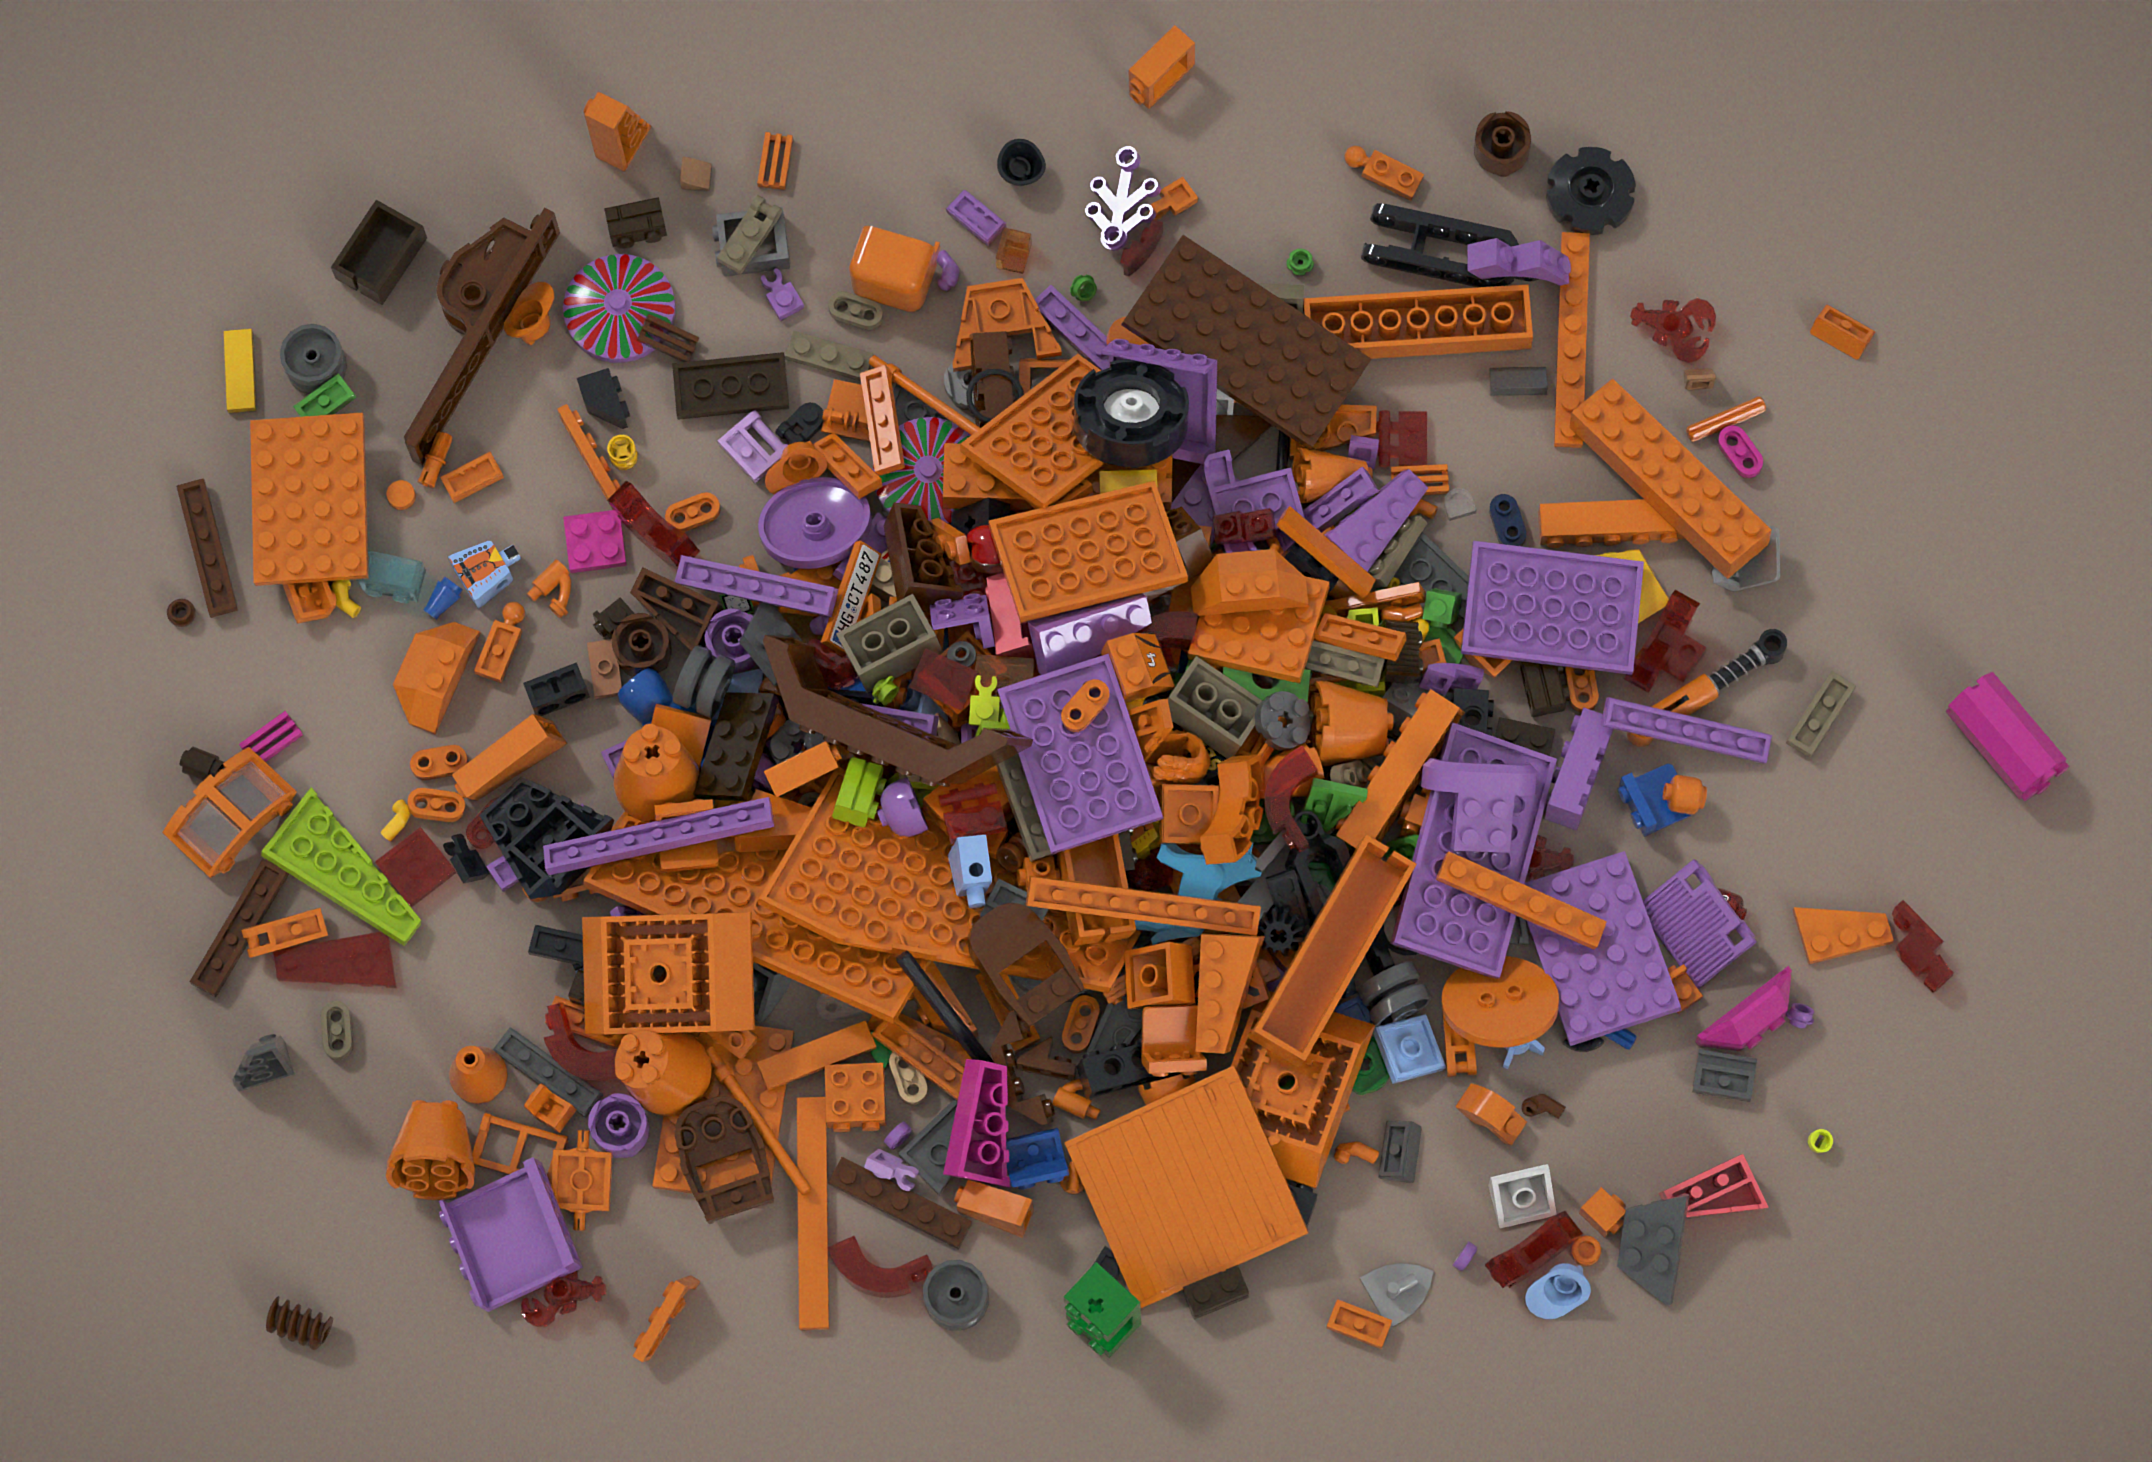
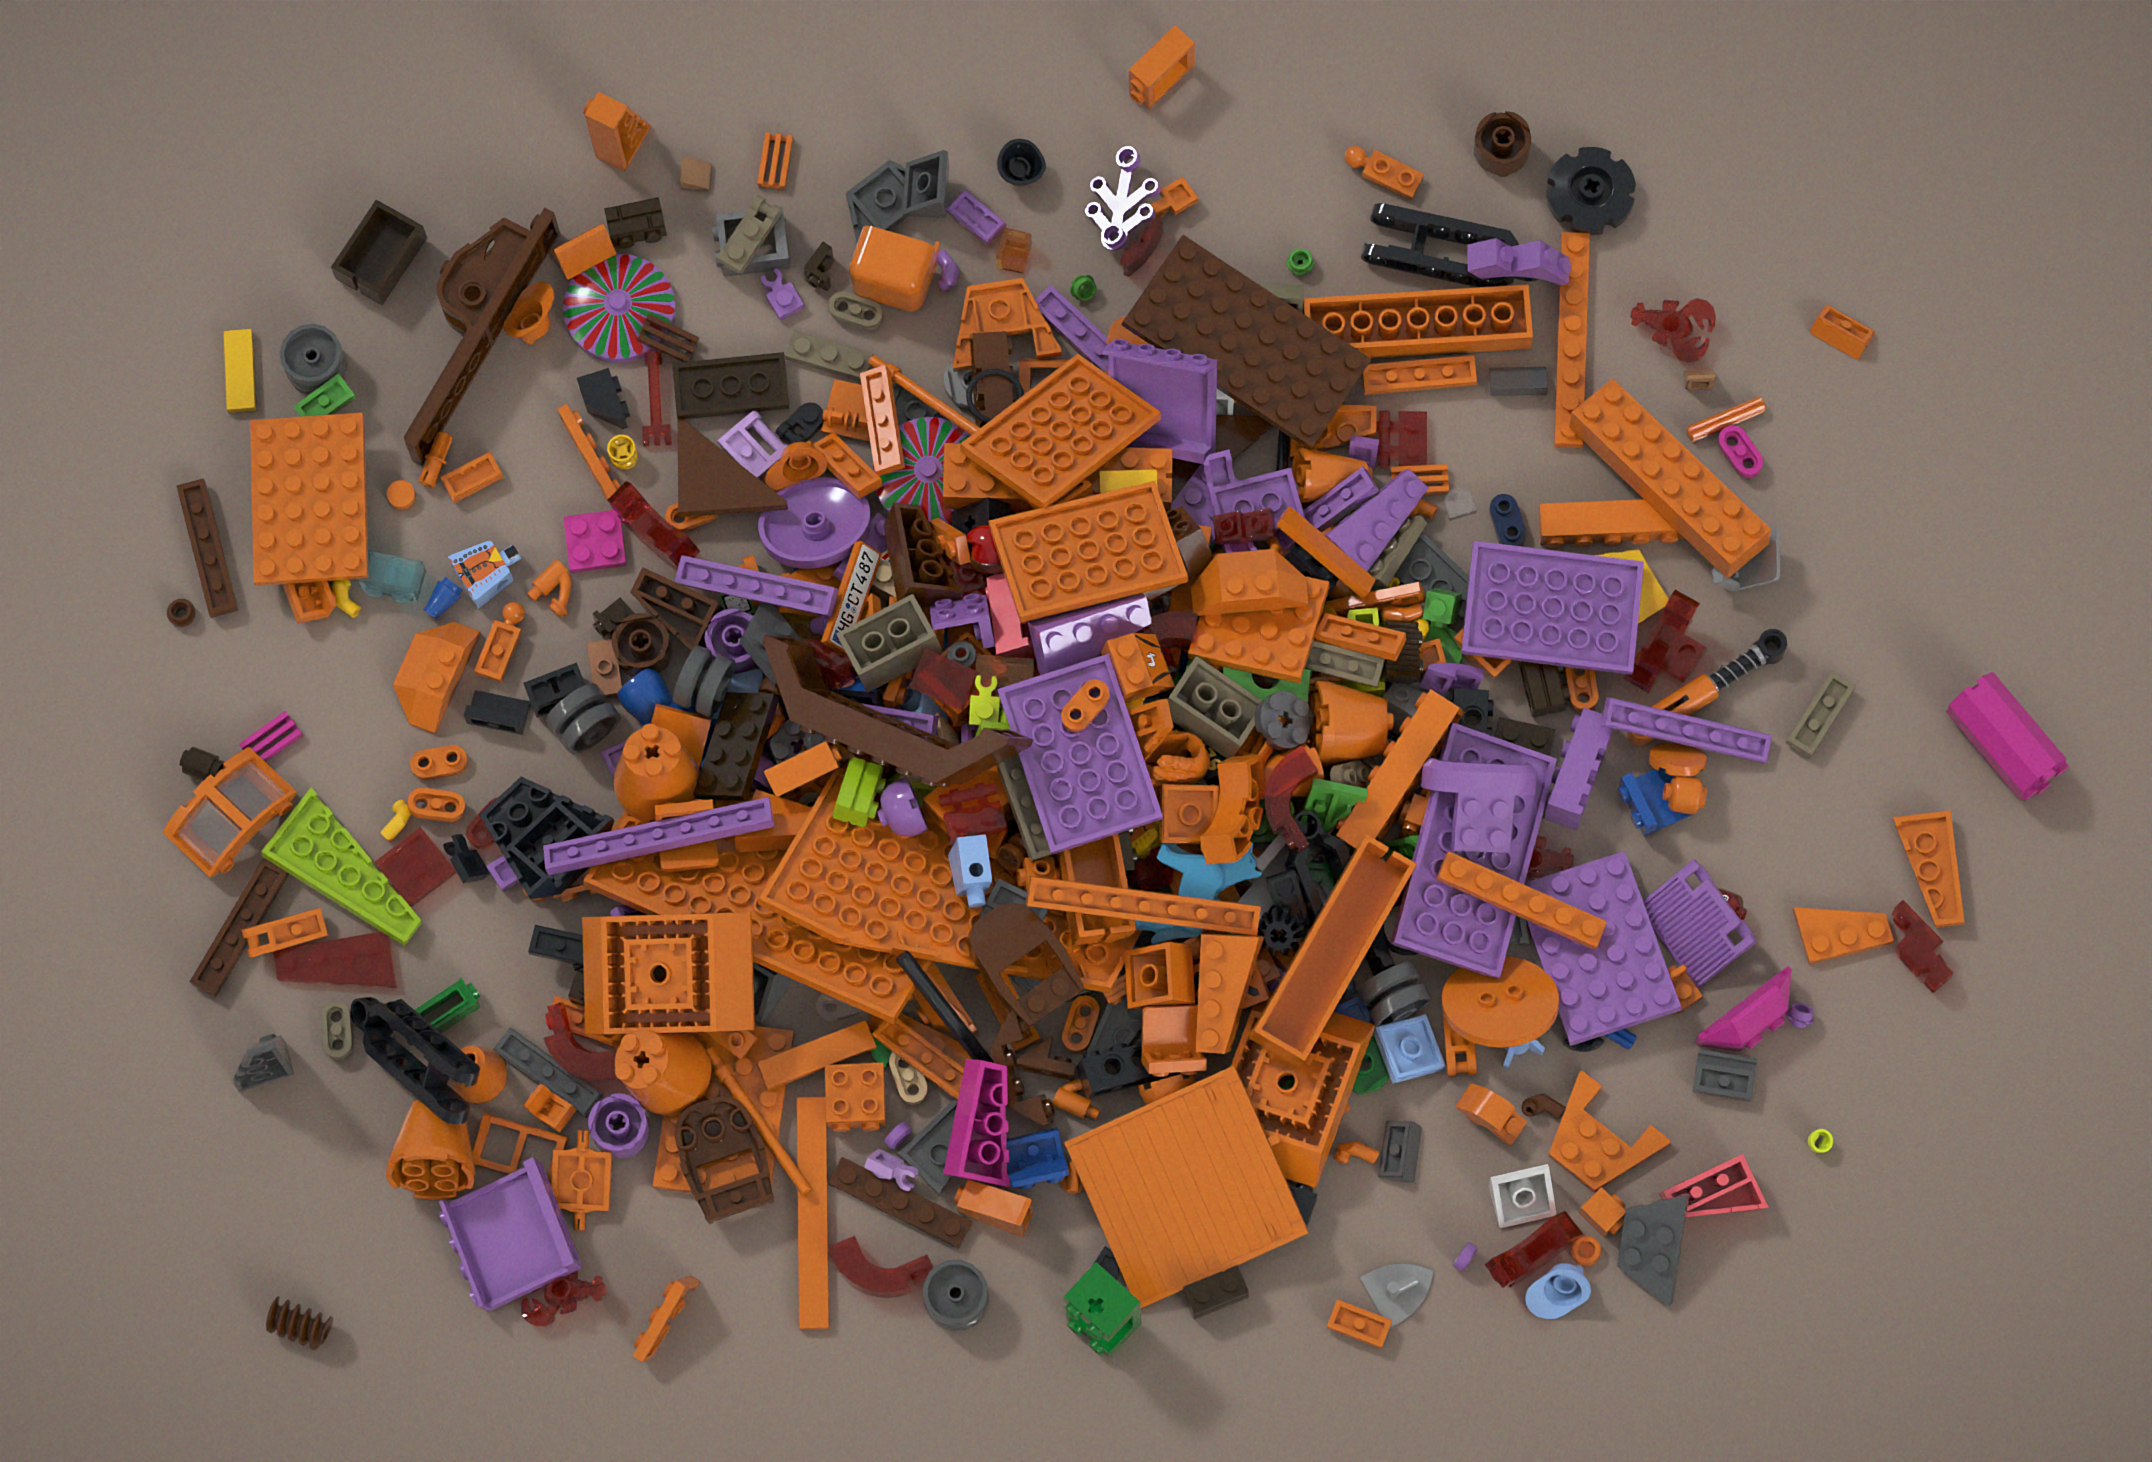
(423, 1081): none -> black piece
(457, 1013): none -> green window
(497, 712): none -> black panel
(509, 757): orange slope -> none
(583, 251): none -> orange slope
(583, 718): none -> dark grey wheel
(653, 360): none -> clear red hinge
(715, 482): none -> reddish brown tile
(818, 263): none -> dark brown bracket
(878, 199): none -> dark grey wing
(885, 691): lime plate -> none
(926, 186): none -> dark grey slope
(1130, 413): black piece -> none
(1419, 375): none -> orange plate
(1591, 1149): none -> orange wing
(1677, 759): none -> orange tile
(1932, 855): none -> orange wing

